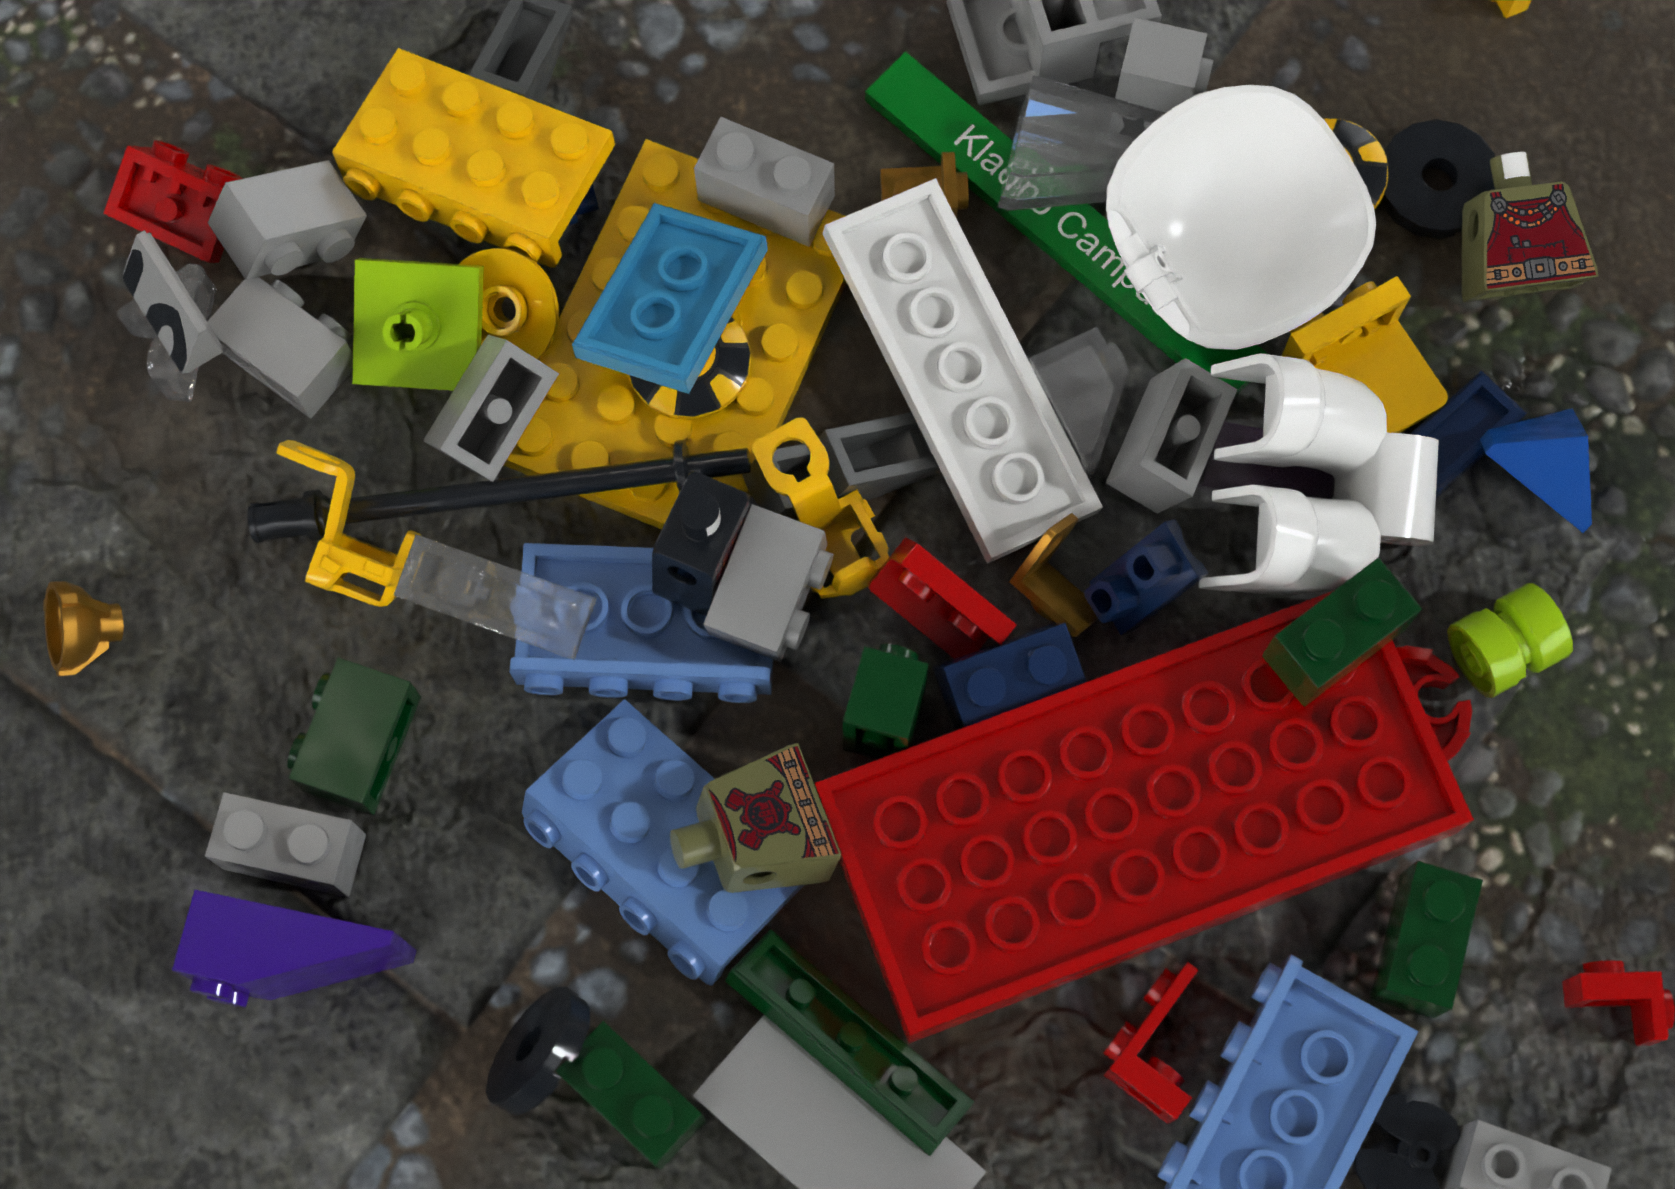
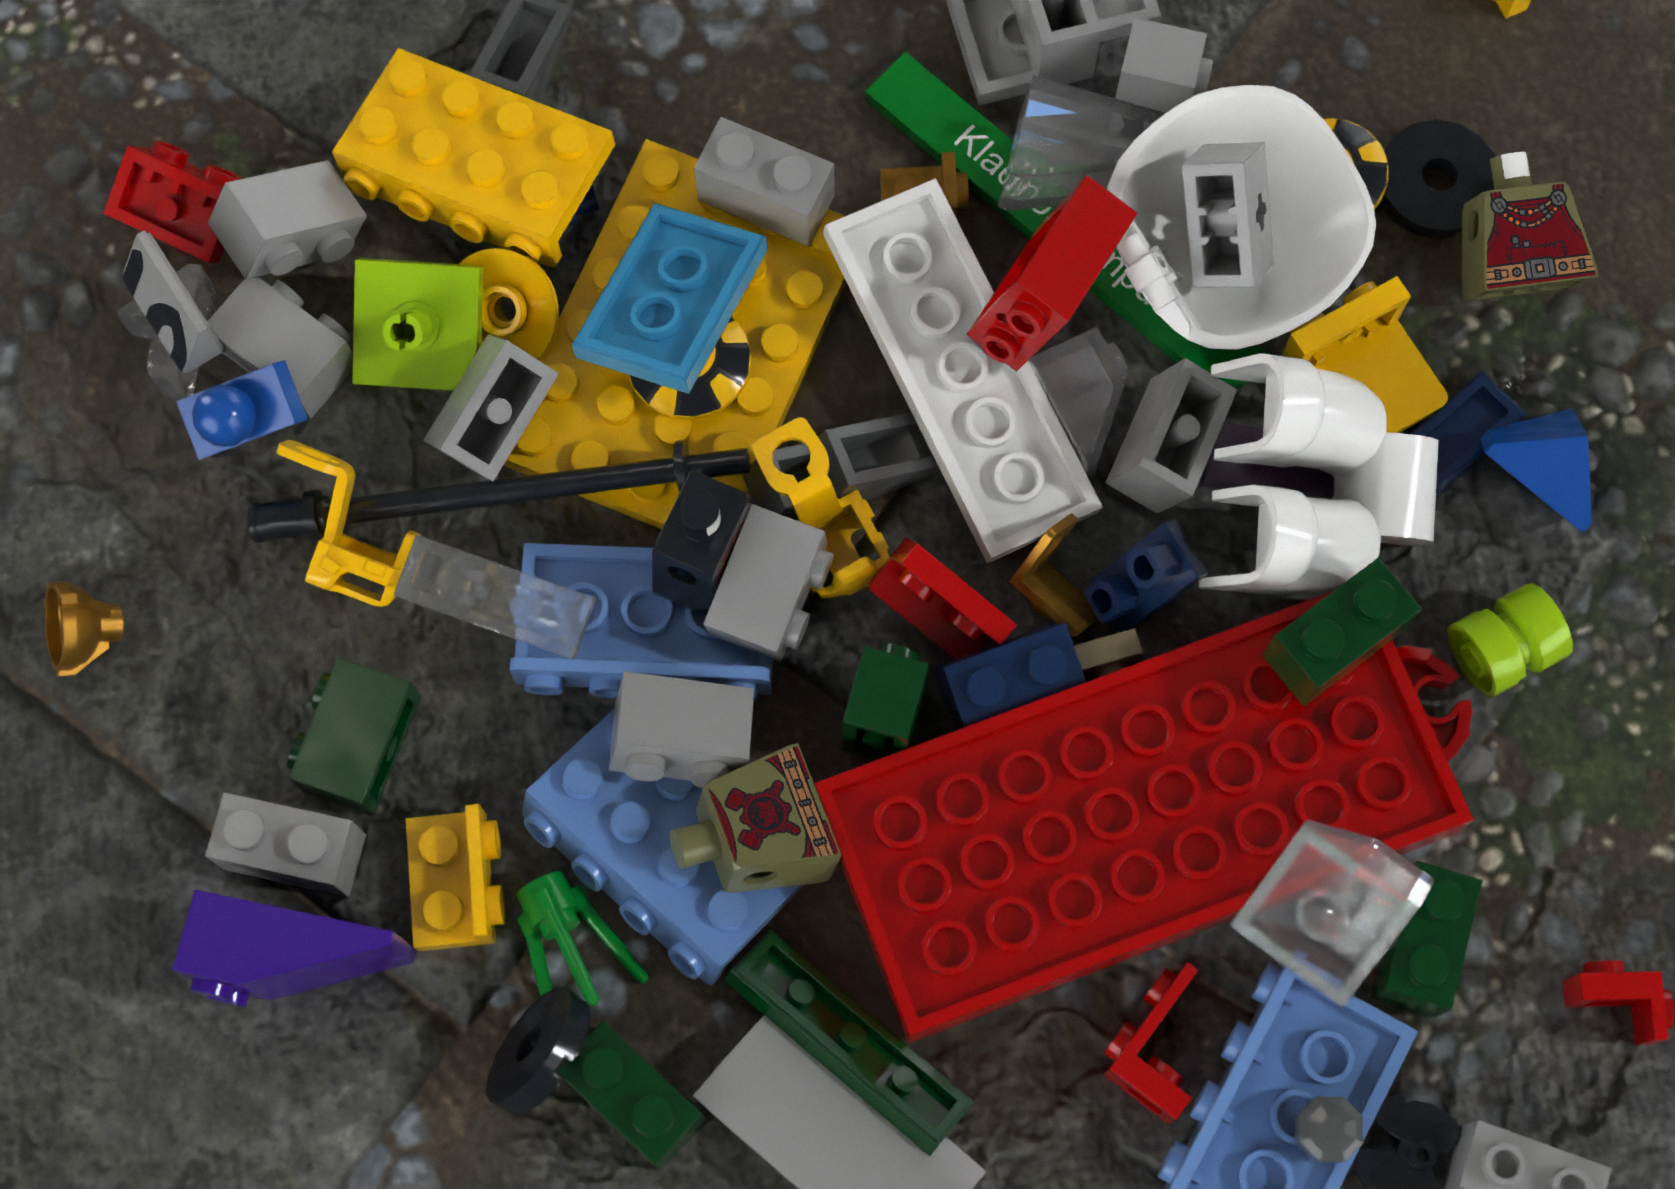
(242, 410): none -> blue tile
(453, 880): none -> yellow bracket
(552, 910): none -> green plant
(680, 728): none -> light grey brick
(1052, 274): none -> red window
(1109, 654): none -> dark tan plate
(1228, 214): none -> light grey brick
(1328, 1129): none -> dark grey tile
(1333, 907): none -> clear slope

